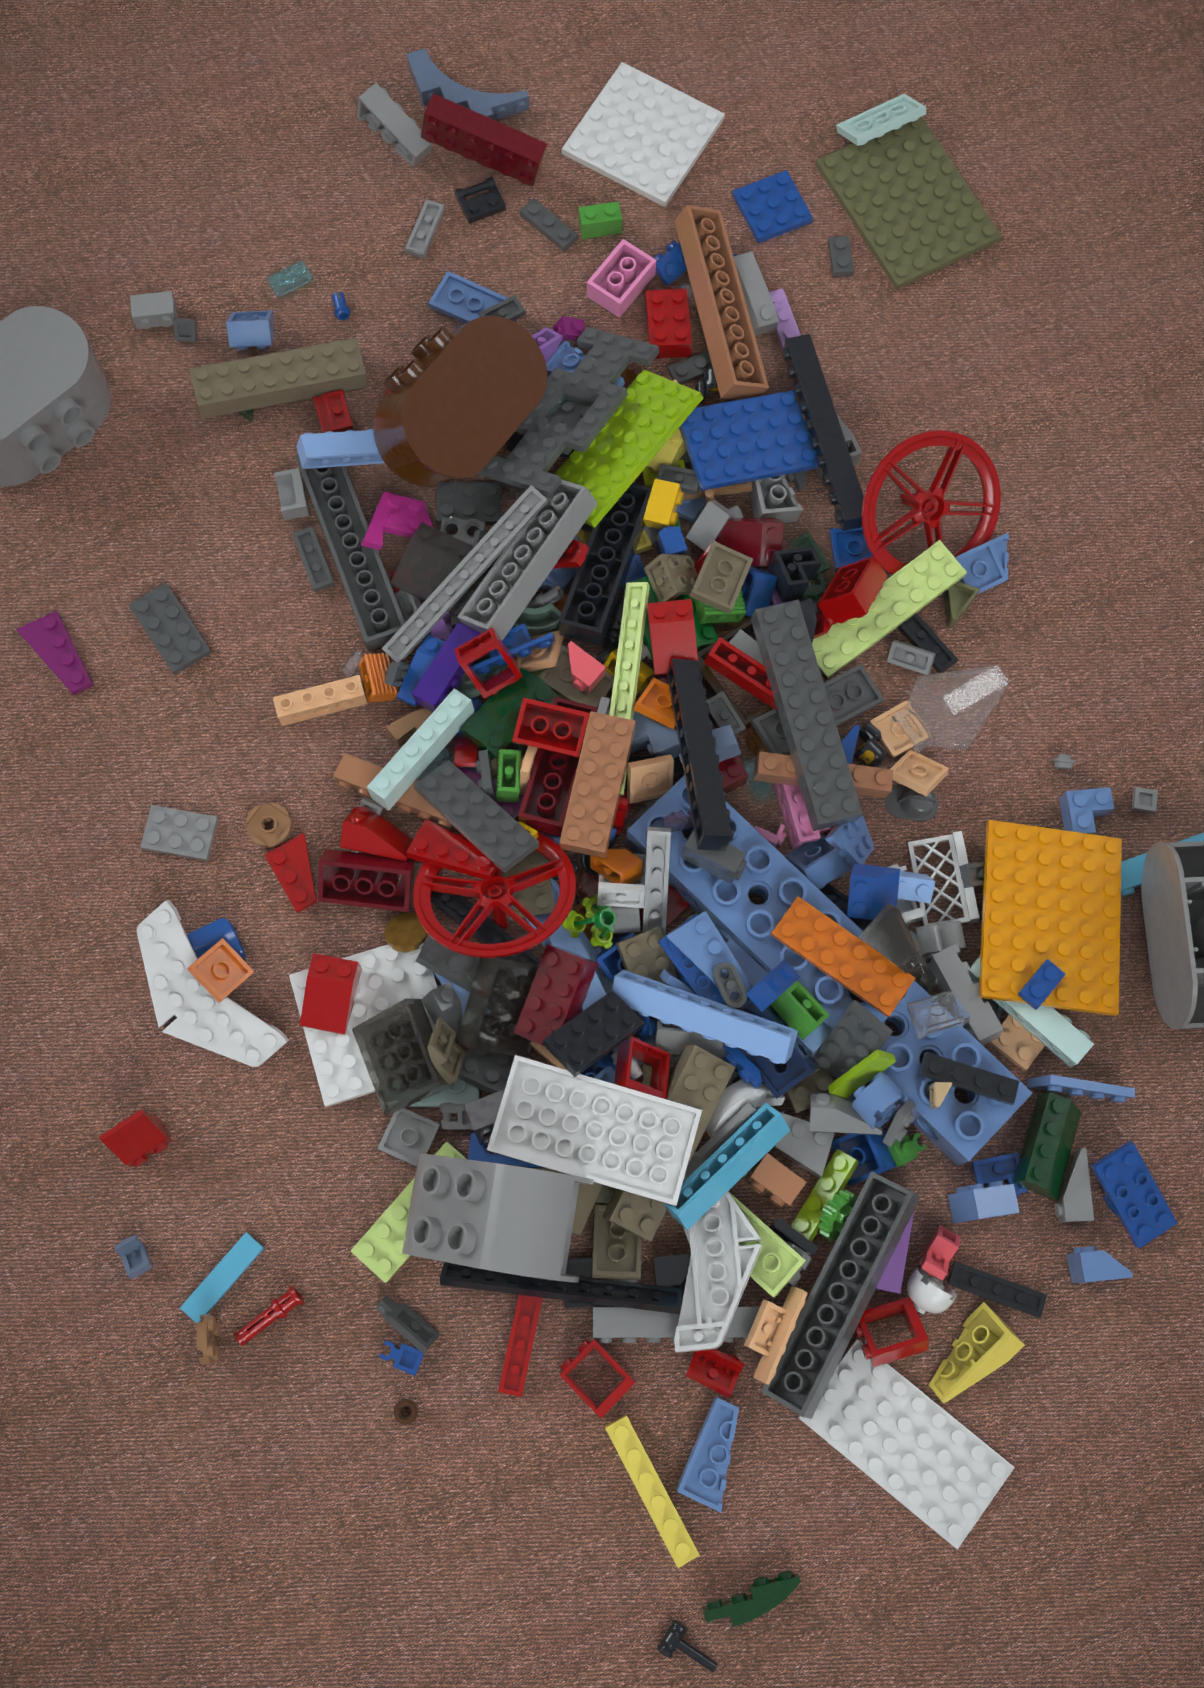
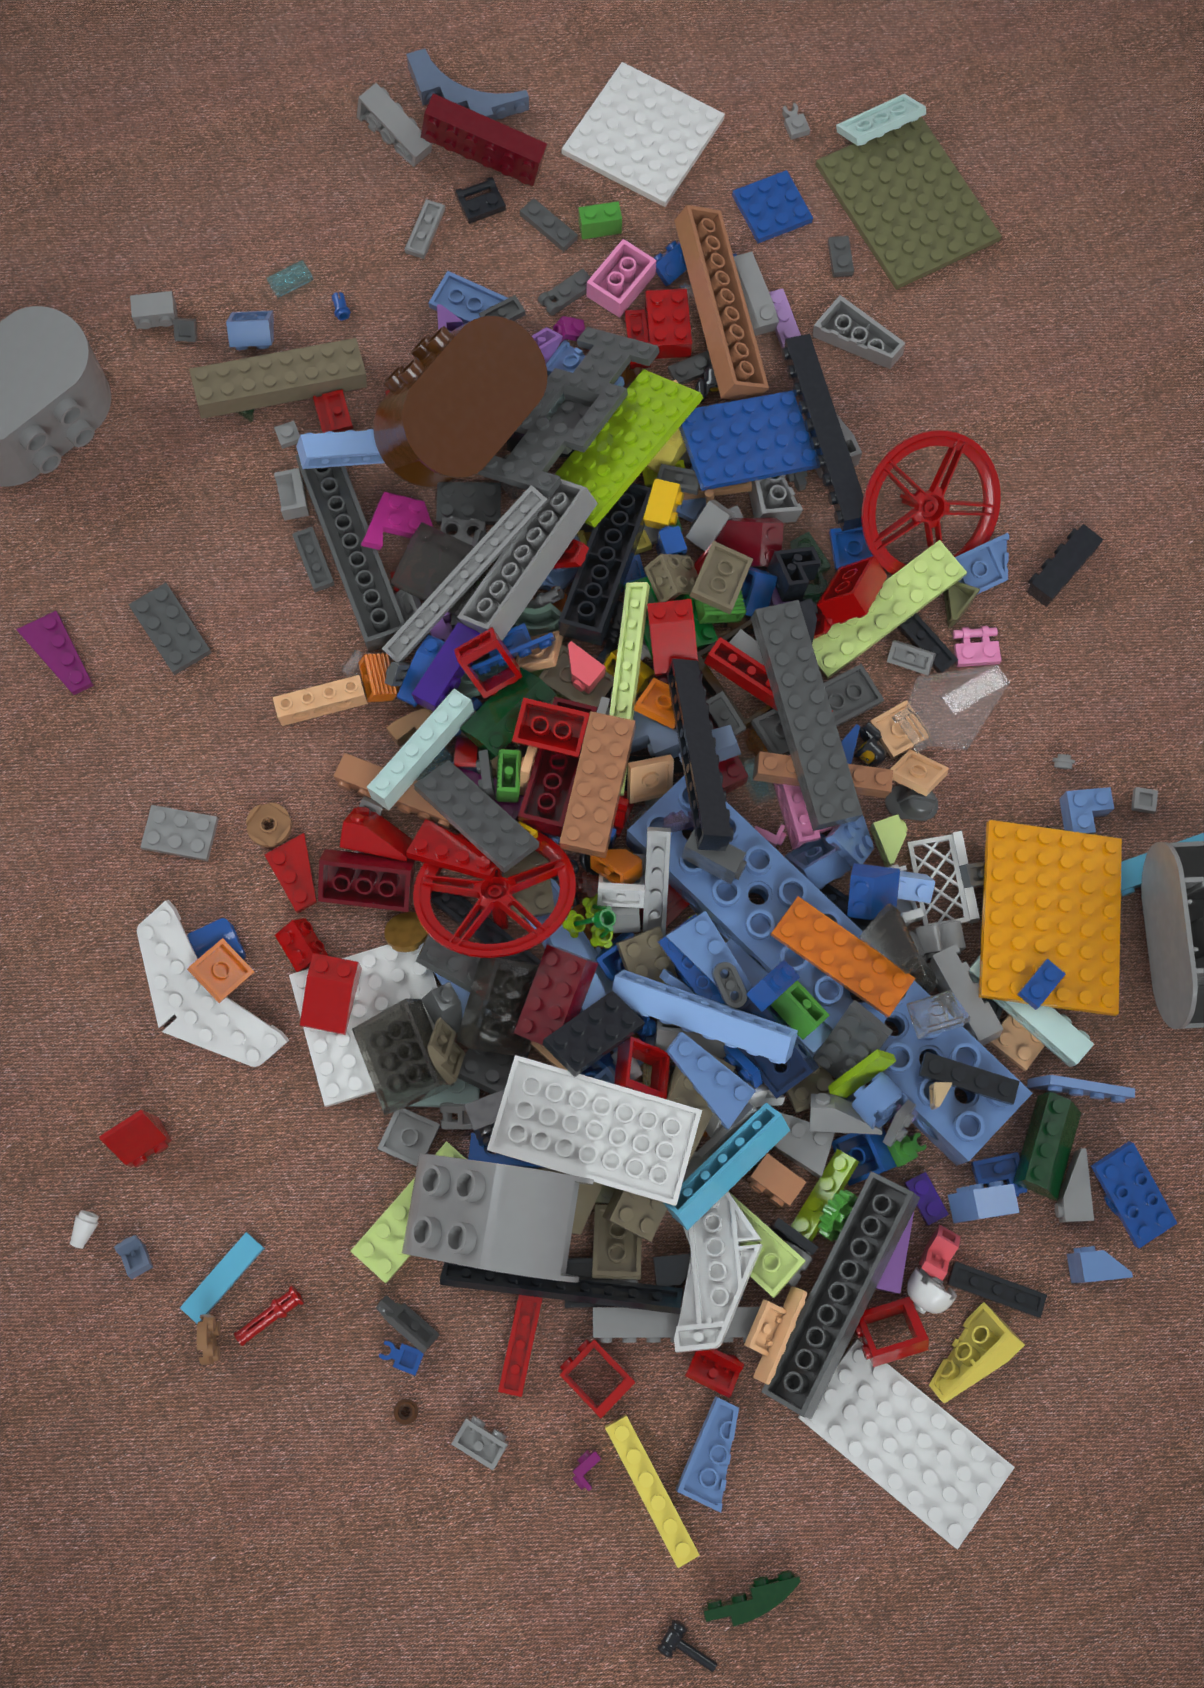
(84, 1226): none -> white cone
(287, 434): none -> light grey plate
(300, 943): none -> red bracket
(447, 319): none -> medium lavender slope
(480, 1442): none -> light grey bracket
(565, 292): none -> dark grey plate
(586, 1462): none -> magenta bracket
(637, 329): none -> red plate
(711, 1079): none -> medium blue wing
(795, 124): none -> light grey plate
(858, 333): none -> light grey wedge
(889, 837): none -> yellowish green slope
(930, 1204): none -> dark purple plate
(976, 653): none -> bright pink plate
(1064, 565): none -> black brick

